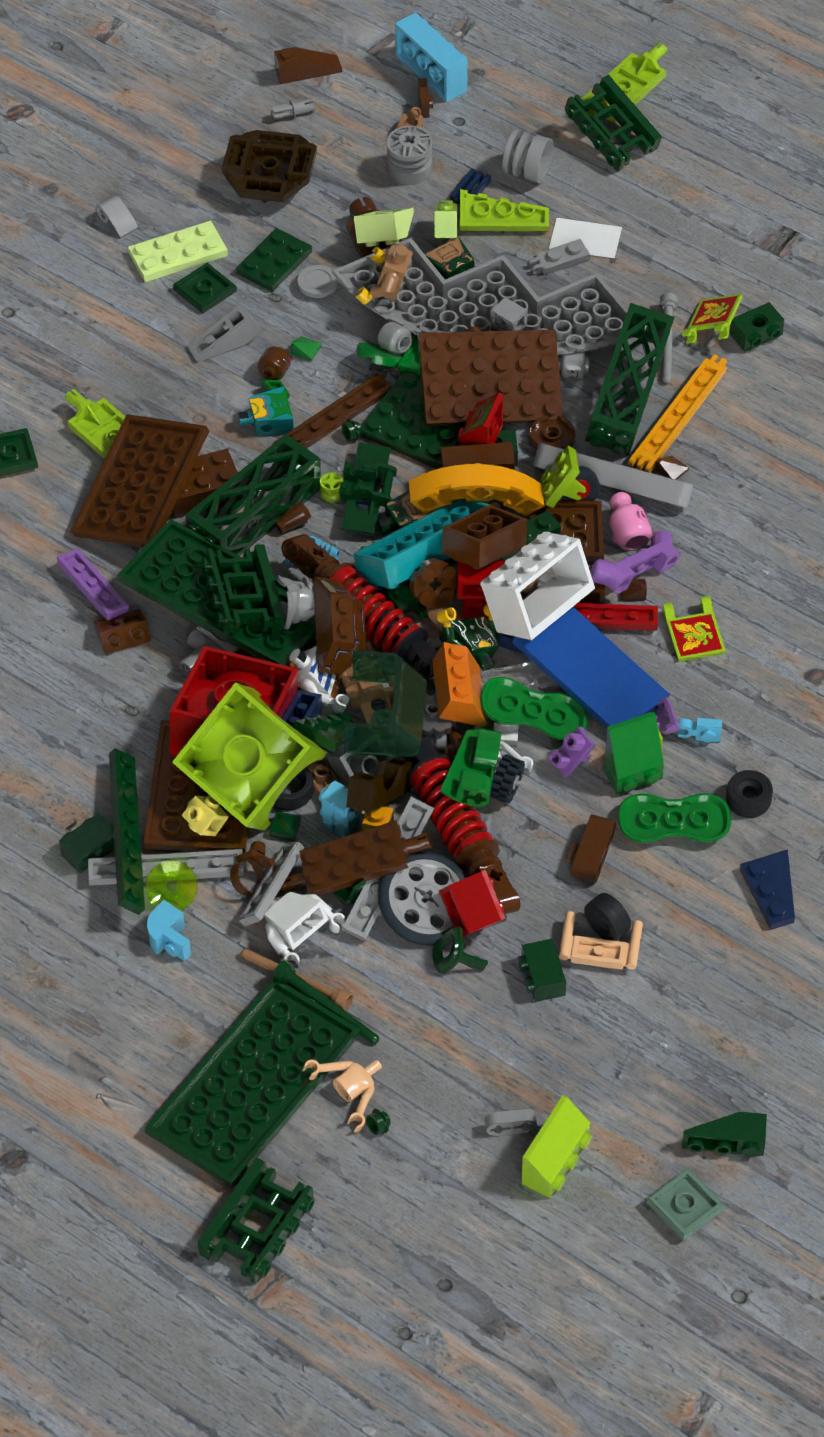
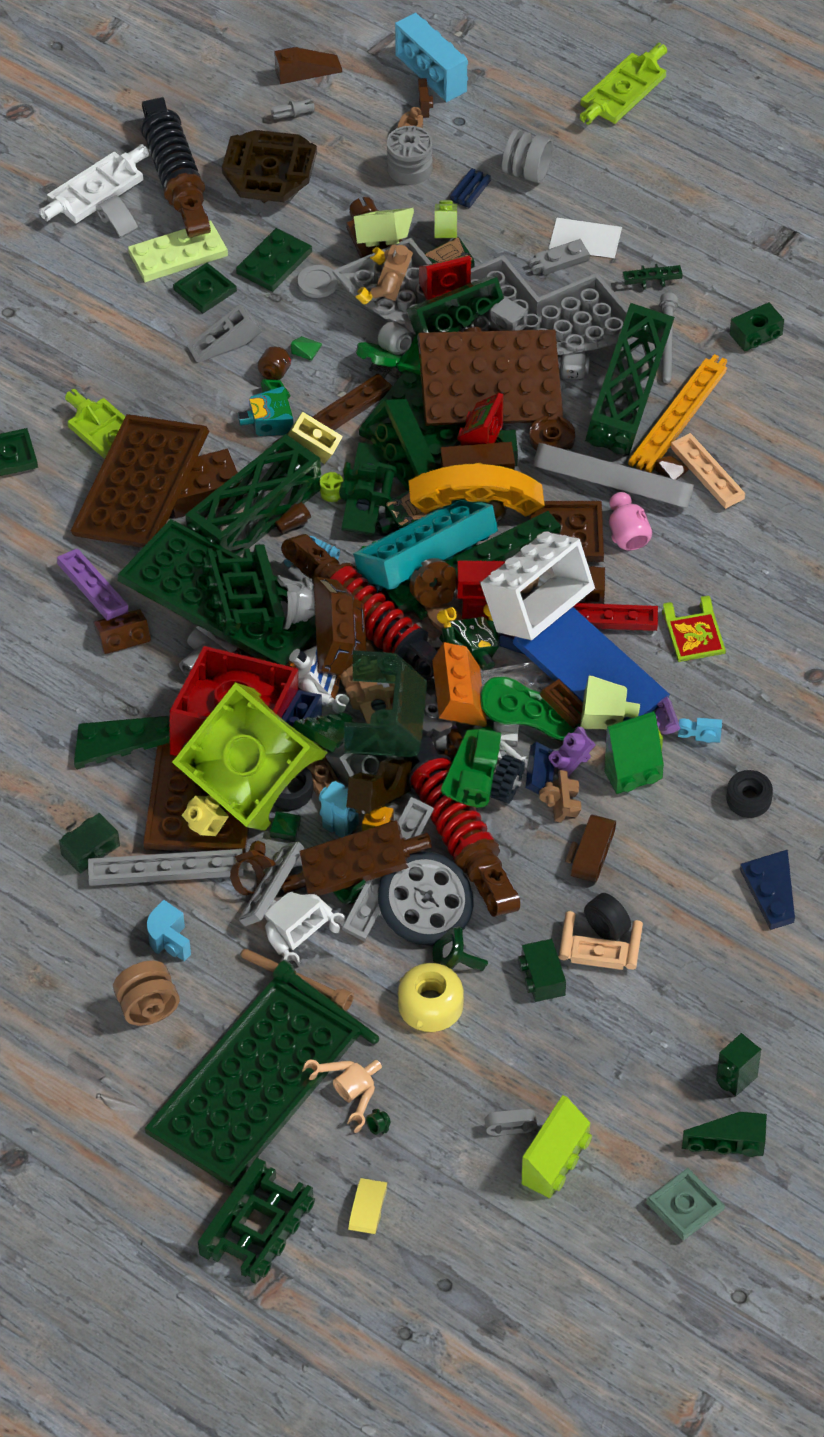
(95, 184): none -> white plate
(108, 738): none -> dark green wing
(126, 831): dark green plate -> none
(146, 993): none -> medium nougat wheel
(172, 872): clear neon green dish -> none
(175, 165): none -> black piece
(315, 436): none -> light yellow brick
(351, 430): dark green plate -> none
(367, 1206): none -> light yellow slope
(400, 439): none -> dark green wedge
(430, 1013): none -> light yellow piece
(444, 276): none -> red slope
(456, 308): none -> dark green wedge
(472, 903): red slope -> none
(484, 536): reddish brown brick -> none
(491, 214): lime wing -> none
(540, 768): none -> dark blue tile
(558, 796): none -> medium nougat hips
(563, 705): none -> reddish brown tile
(569, 480): lime plate -> none
(605, 704): none -> yellowish green torso
(618, 576): medium lavender plate -> none
(624, 113): dark green fence -> none
(636, 591): reddish brown slope -> none
(642, 275): none -> dark green piece
(695, 817): green plate -> none
(707, 470): none -> light nougat plate
(715, 314): flag -> none
(738, 1064): none -> dark green brick

